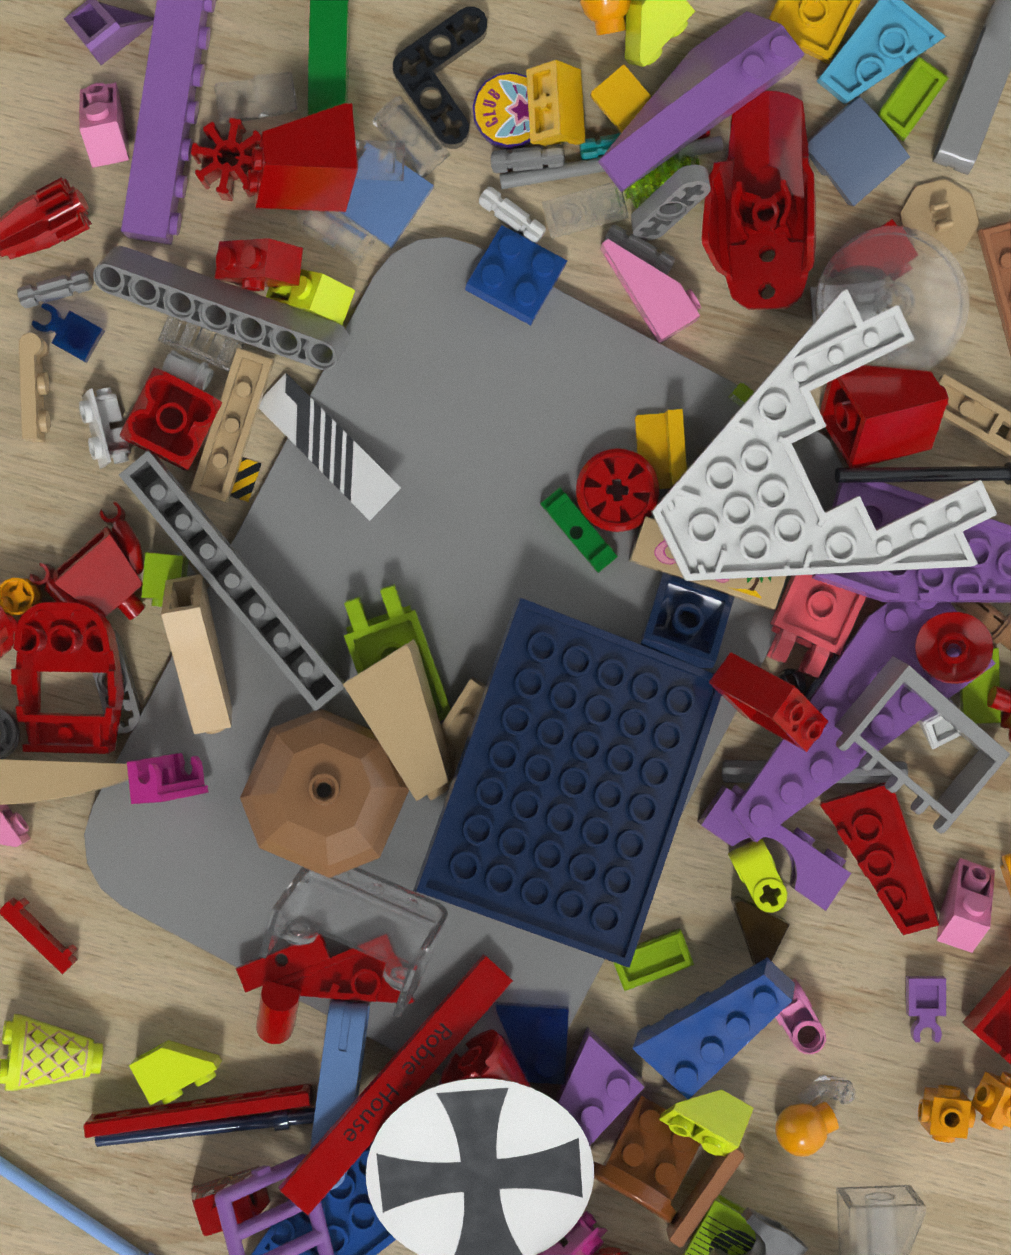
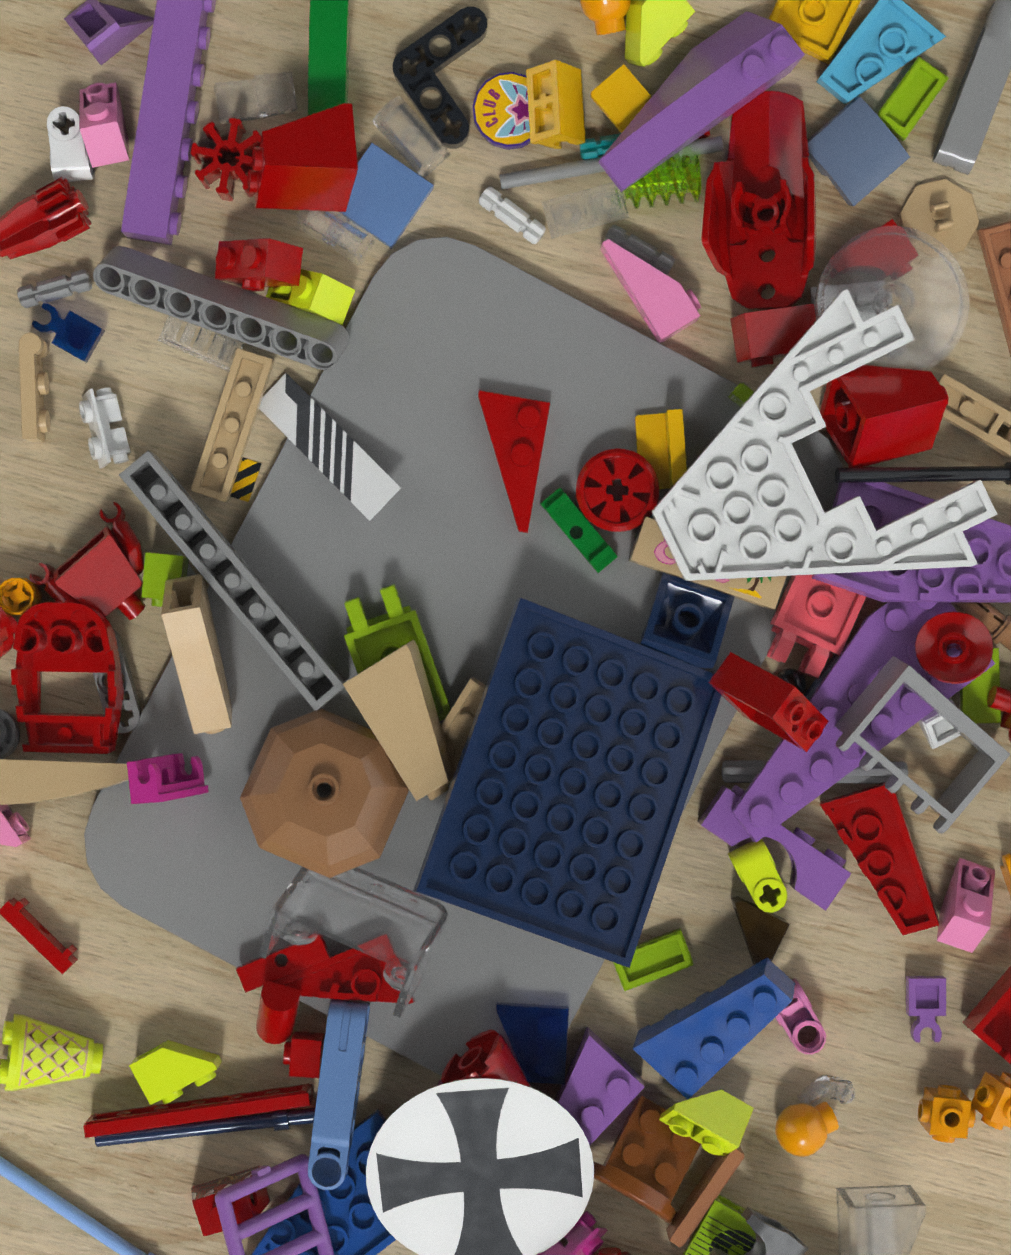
(68, 151): none -> white piece
(170, 419): red piece -> none
(188, 370): white pin -> none
(304, 1054): none -> red plate
(380, 160): clear panel -> none
(395, 1084): red tile -> none
(516, 275): blue plate -> none
(517, 437): none -> red wing
(527, 158): light grey axle -> none
(682, 190): light grey beam -> none
(770, 333): none -> red brick

